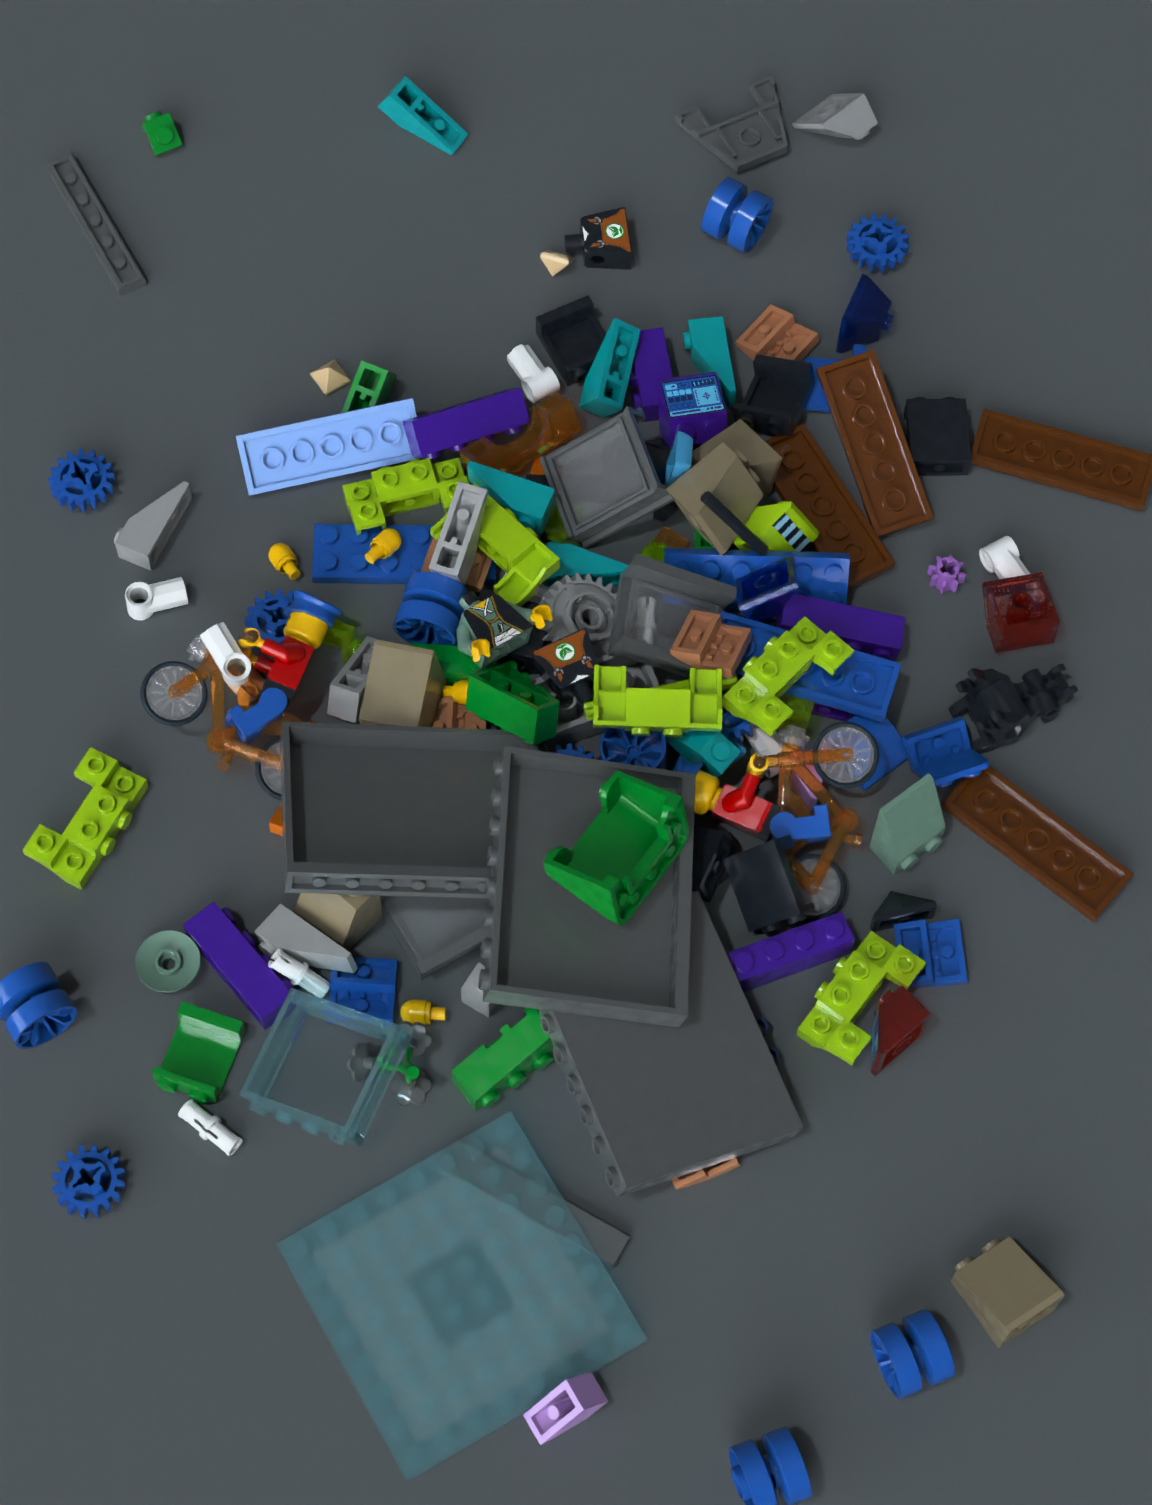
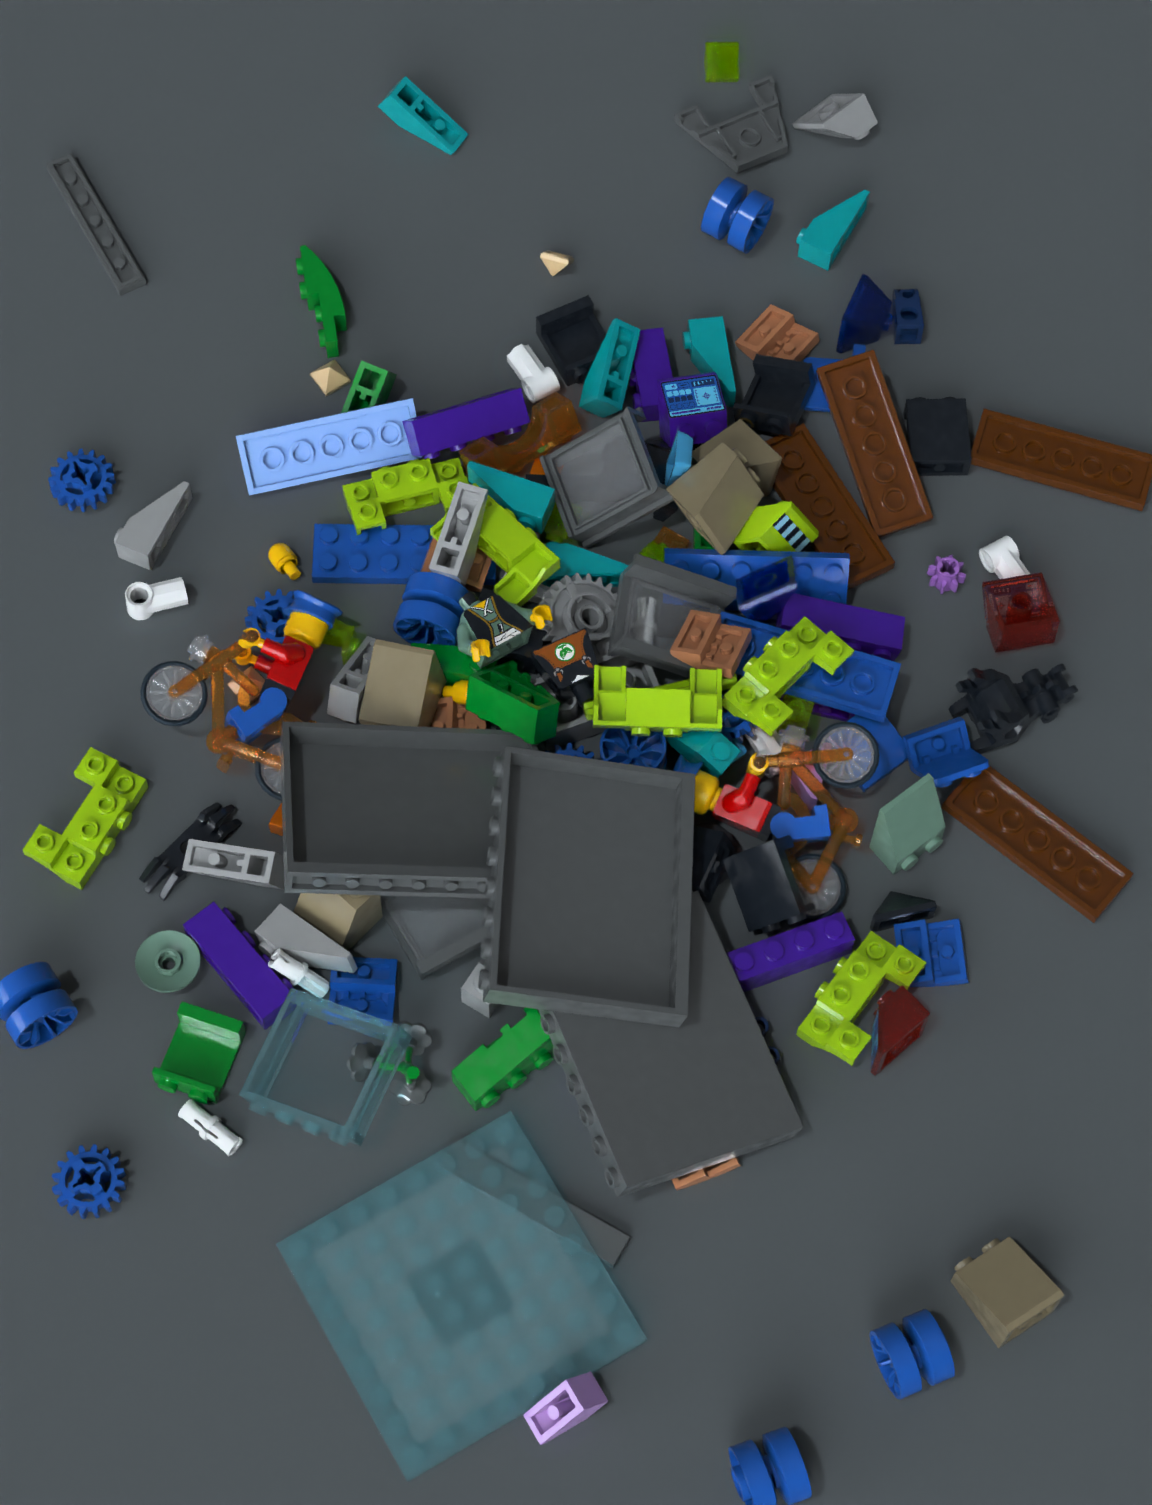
(161, 132): green bracket -> none
(172, 858): none -> black piece
(226, 652): white piece -> none
(235, 863): none -> light grey slope
(322, 297): none -> green slope
(384, 545): yellow cylinder -> none
(422, 1012): yellow cylinder -> none
(603, 240): torso -> none
(622, 848): green windscreen -> none
(721, 61): none -> clear neon green panel
(734, 523): black bar -> none
(831, 230): none -> teal slope
(880, 243): blue gear -> none
(907, 316): none -> dark blue leg

